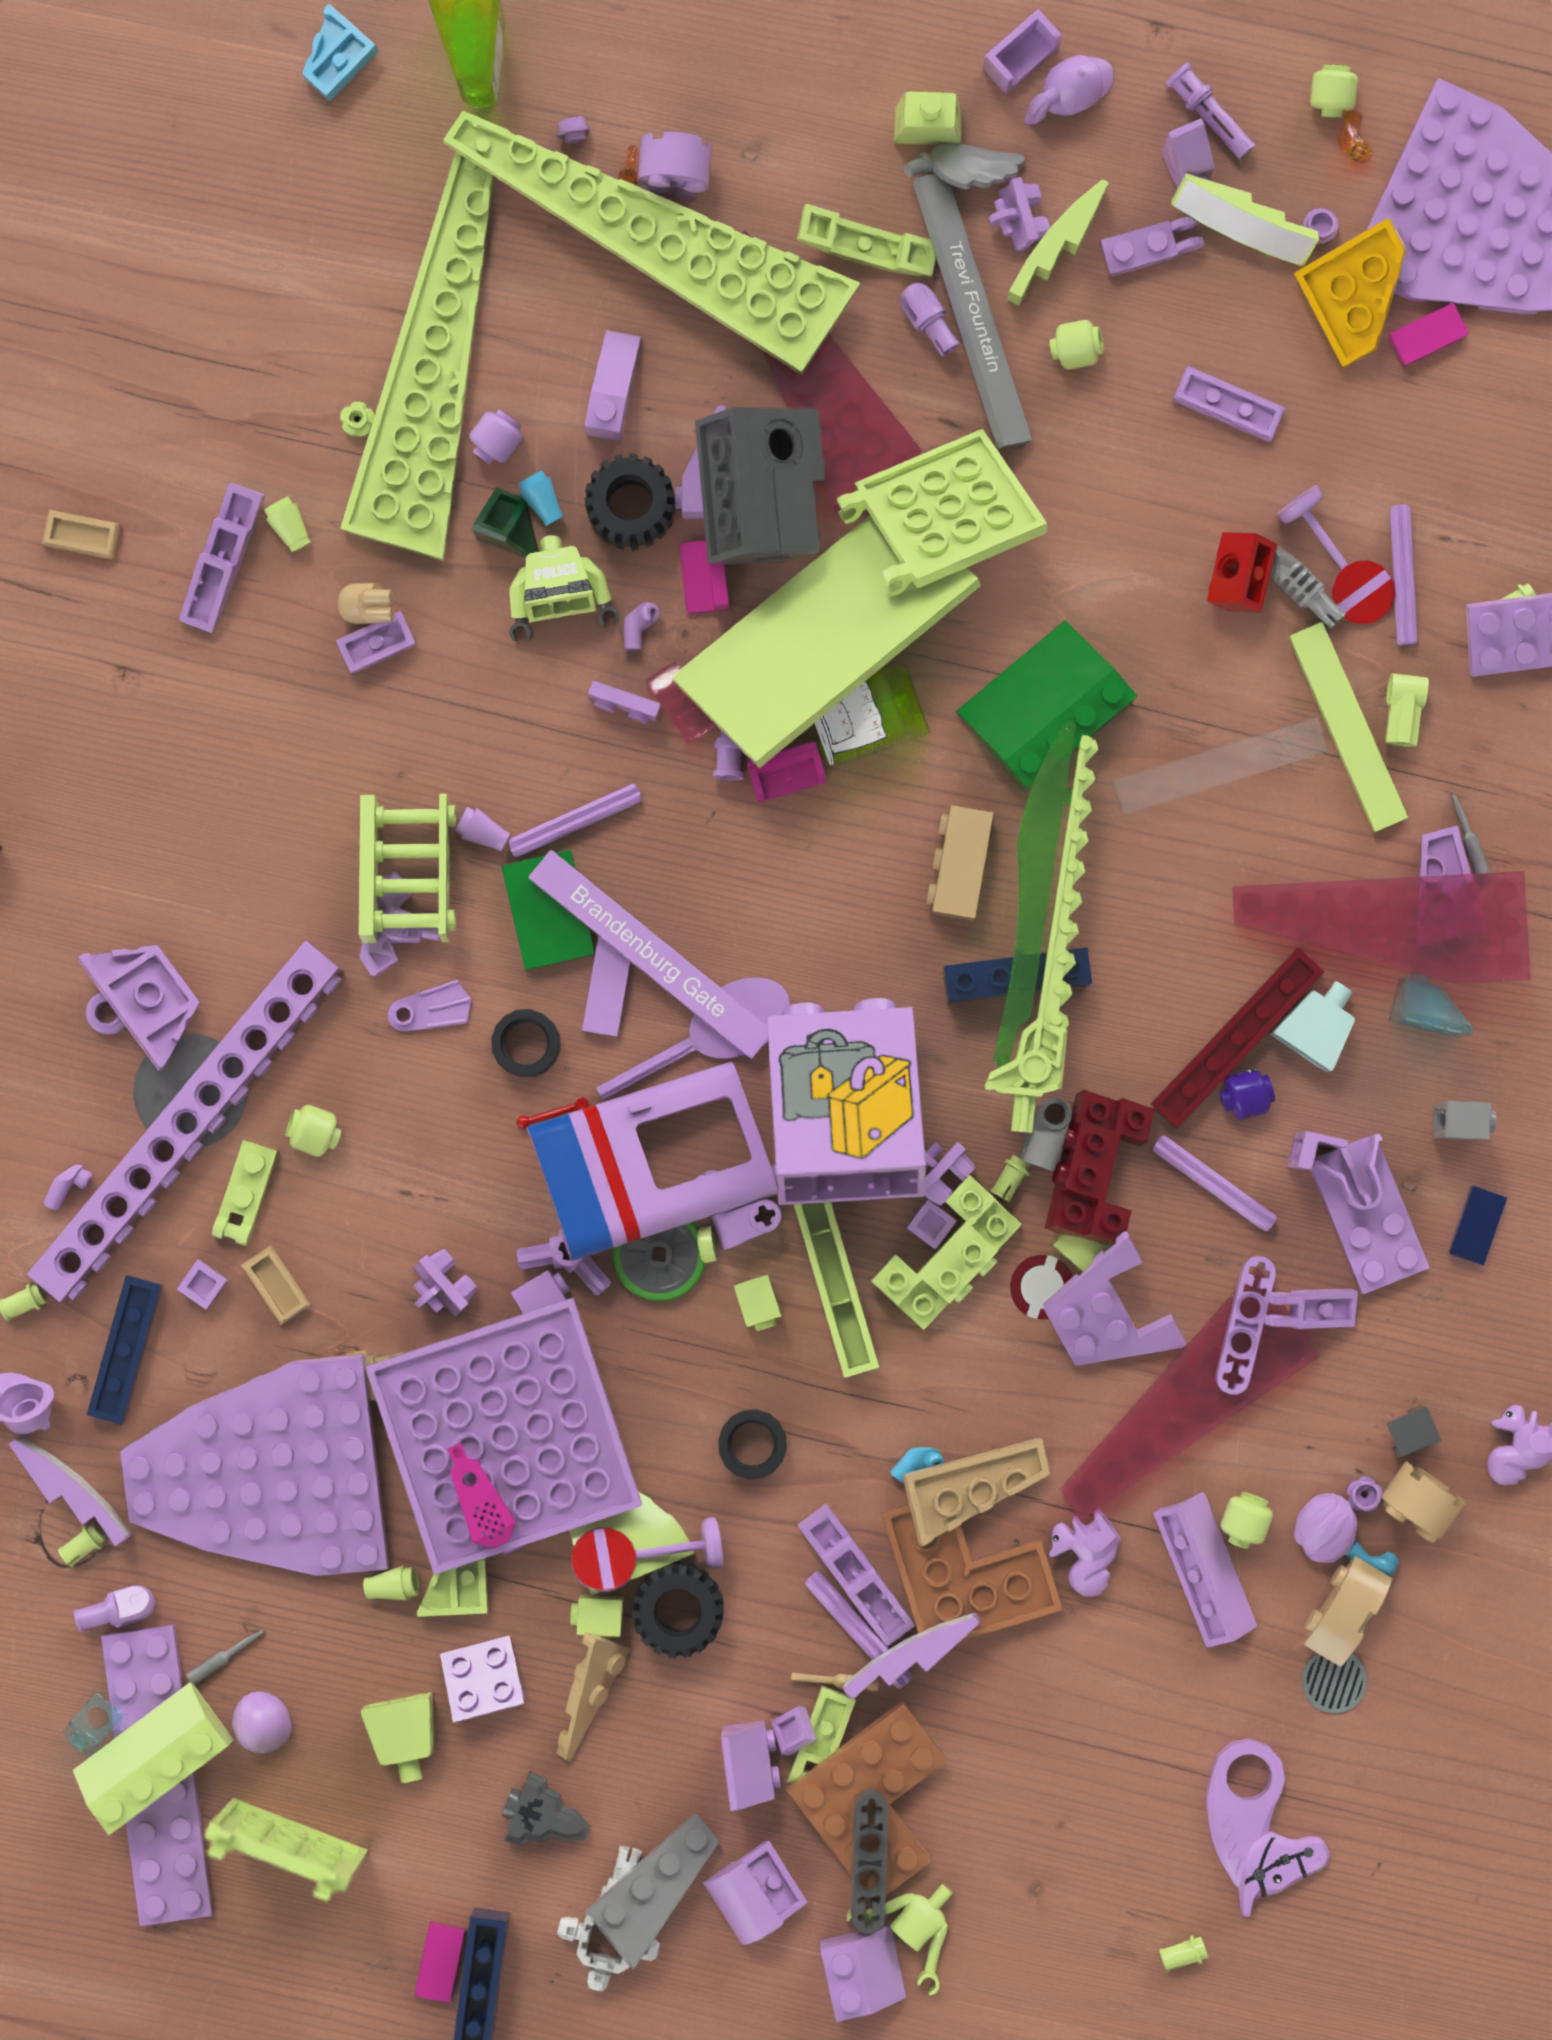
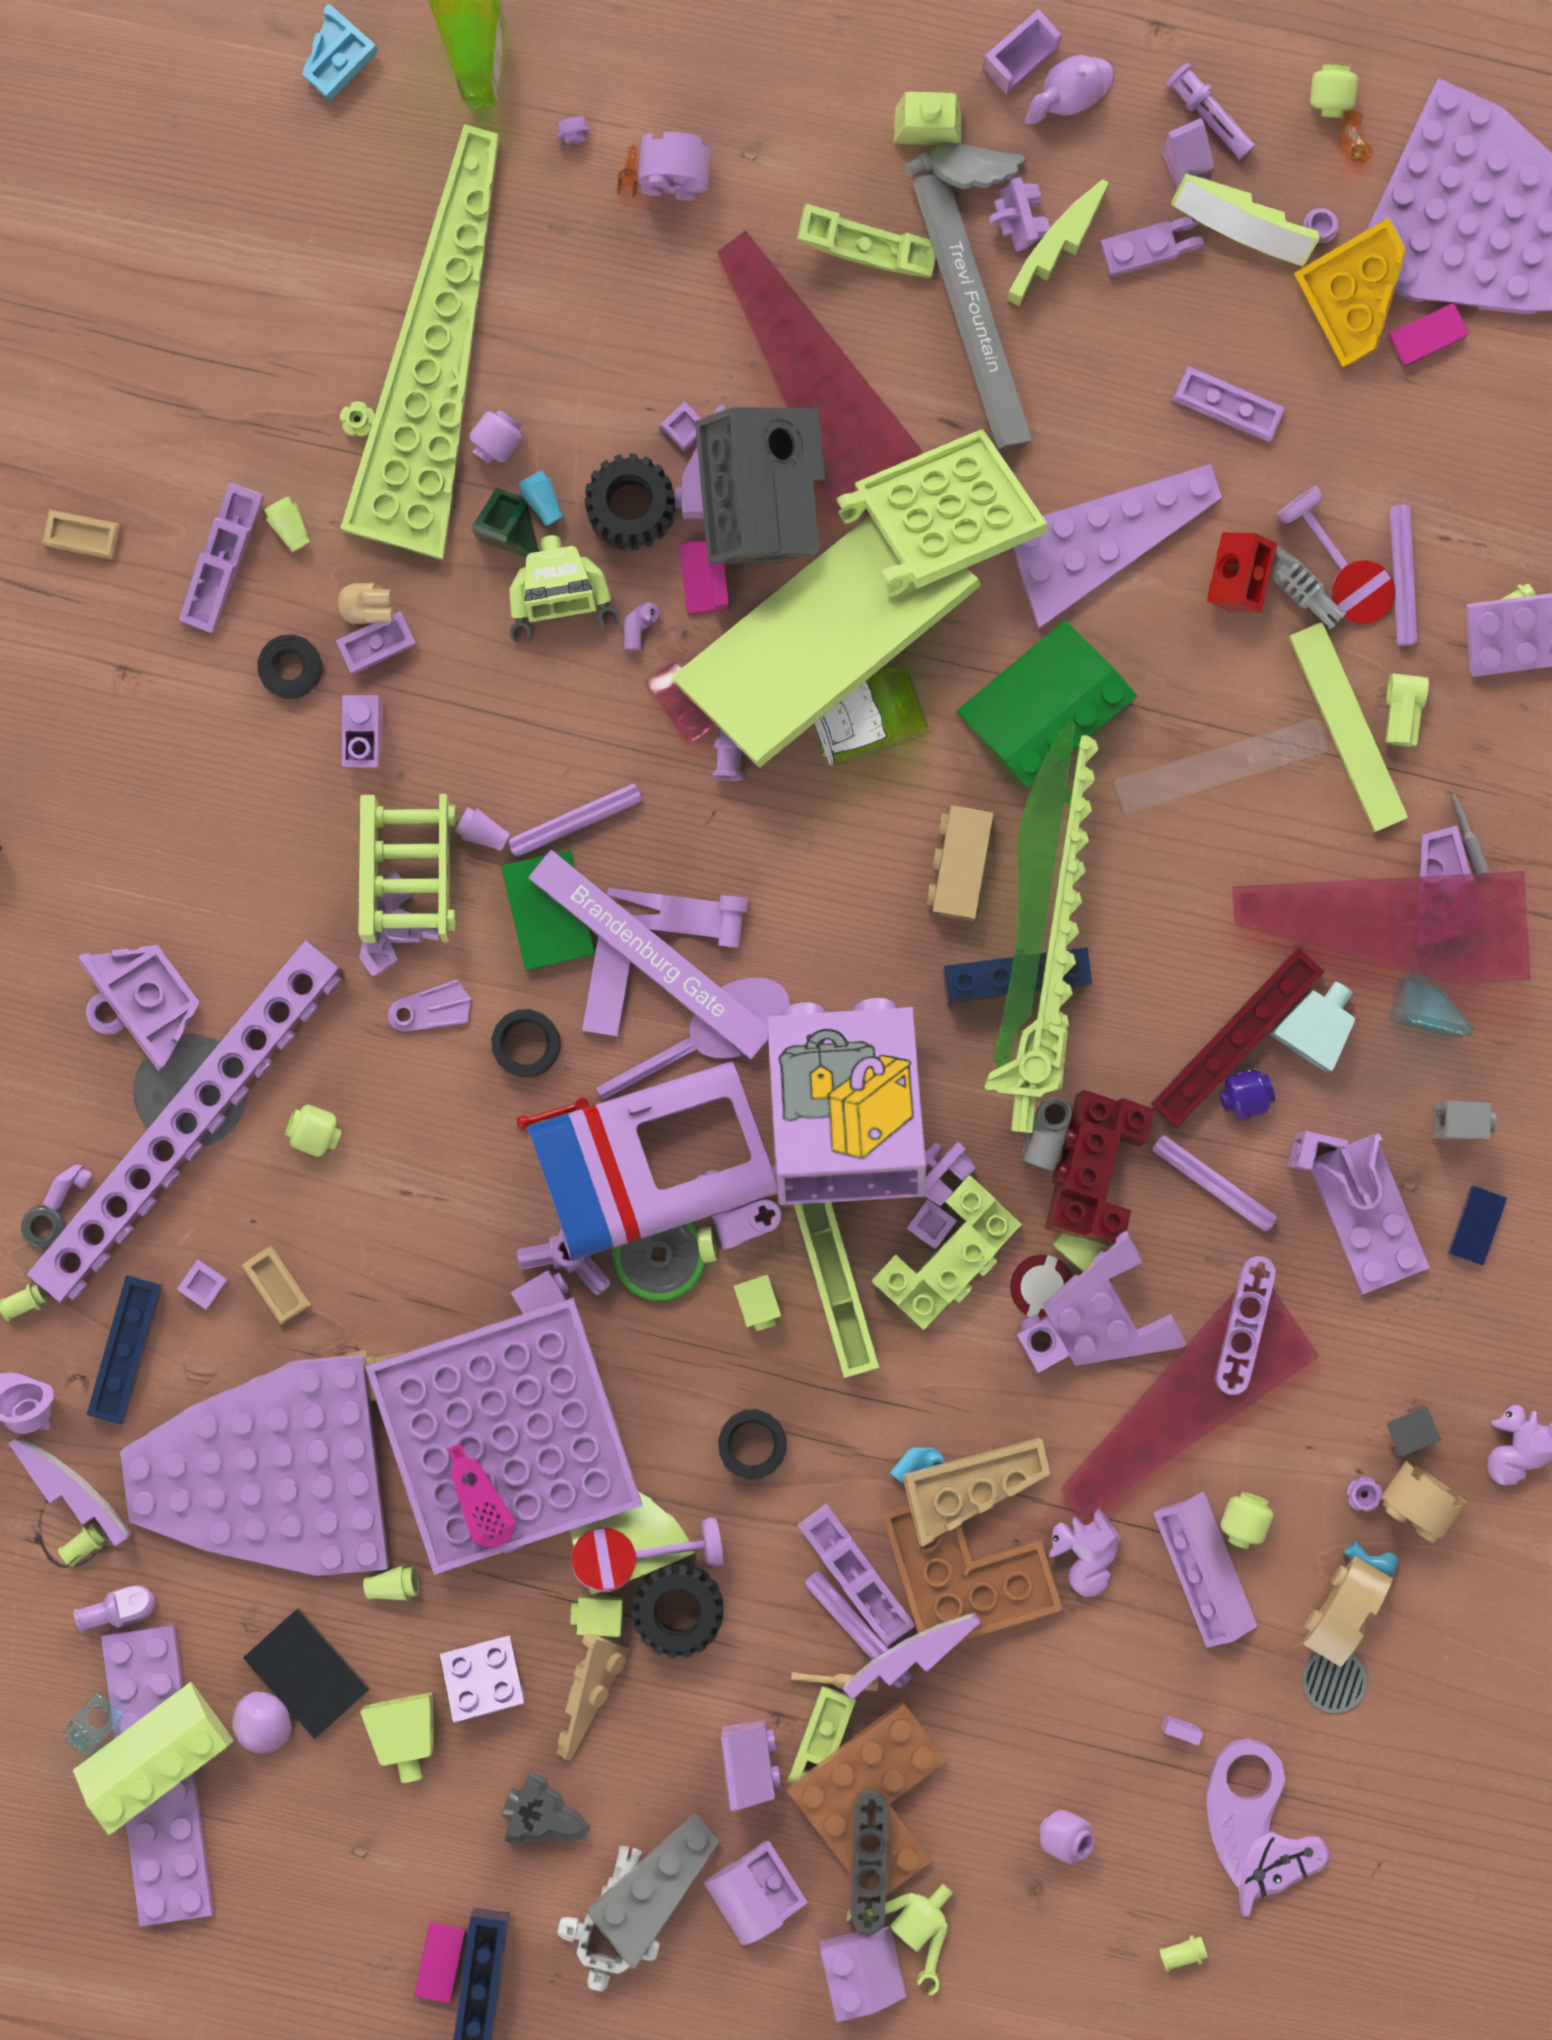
(29, 1219): none -> dark grey piece
(218, 1660): light grey piece -> none
(245, 1192): yellowish green plate -> none
(286, 1845): yellowish green plate -> none
(306, 1673): none -> black tile
(311, 666): none -> black tyre
(361, 731): none -> lavender slope
(451, 1295): lavender hips -> none
(457, 1591): yellowish green wing -> none
(609, 698): lavender plate -> none
(612, 386): lavender slope -> none
(681, 426): none -> lavender tile
(690, 915): none -> lavender flag
(734, 278): yellowish green wing -> none
(787, 772): dark pink hinge -> none
(793, 1730): lavender tile -> none
(928, 317): lavender arm -> none
(1010, 1178): yellowish green pin -> none
(1041, 1359): none -> lavender brick
(1066, 1836): none -> lavender head
(1077, 344): yellowish green head -> none
(1105, 536): none -> lavender wing
(1181, 1729): none -> lavender tile
(1314, 1308): lavender hinge -> none
(1326, 1527): lavender hair -> none

